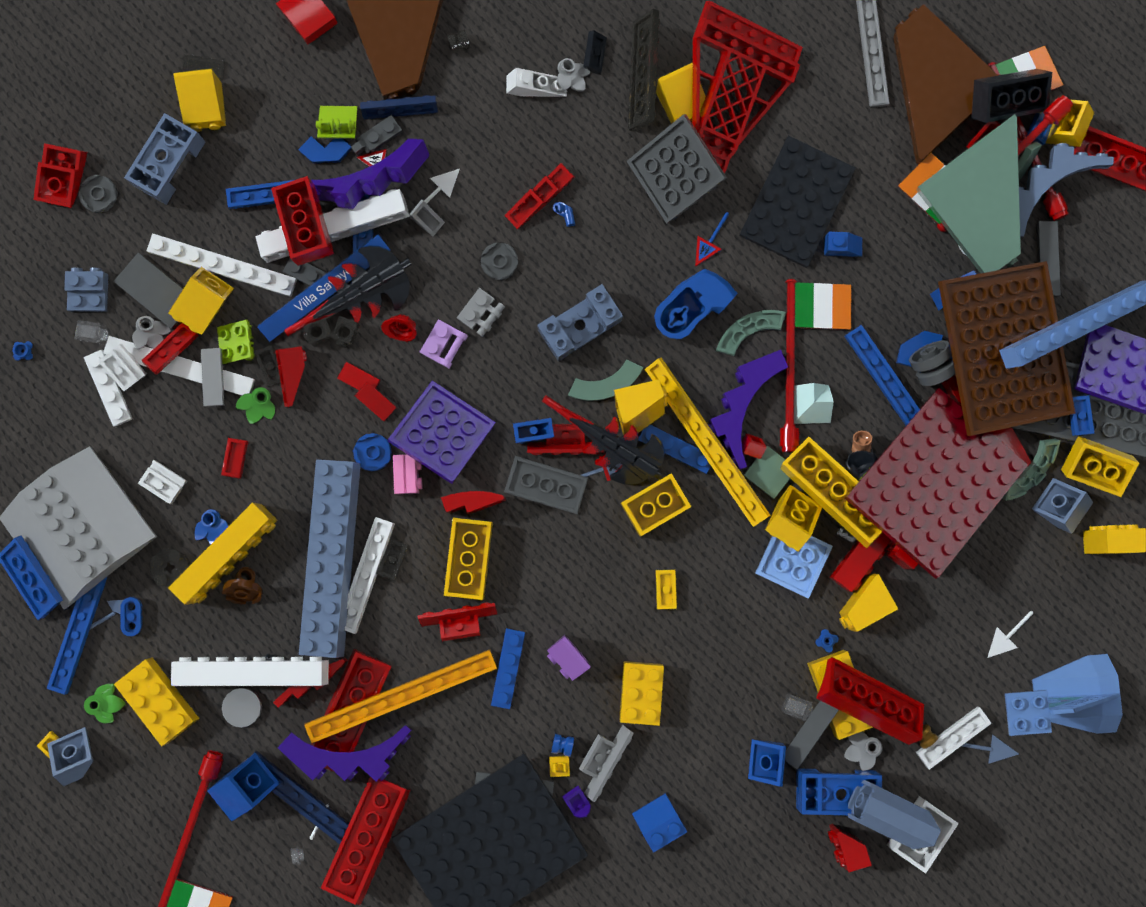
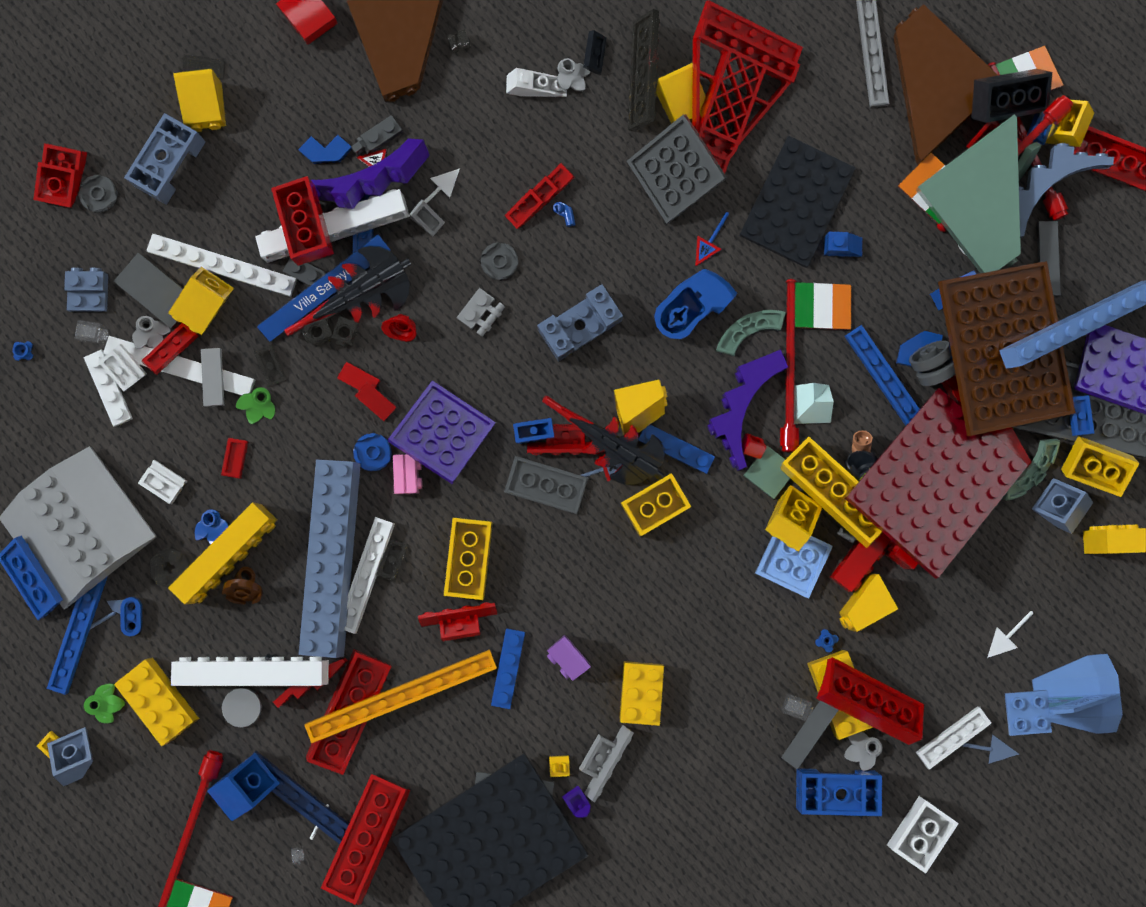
(235, 341): lime hinge -> none
(251, 195): blue plate -> none
(290, 368): red slope -> none
(337, 122): lime hinge -> none
(344, 764): dark purple arch -> none
(399, 107): dark blue plate -> none
(438, 340): lavender plate -> none
(471, 500): red slope -> none
(562, 745): blue wheel -> none
(605, 388): sand green tile -> none
(659, 822): blue slope -> none
(666, 589): yellow plate -> none
(708, 443): yellow plate -> none
(767, 762): blue slope -> none
(849, 849): red slope -> none
(893, 816): sand blue brick -> none
(928, 737): pearl gold wheel -> none

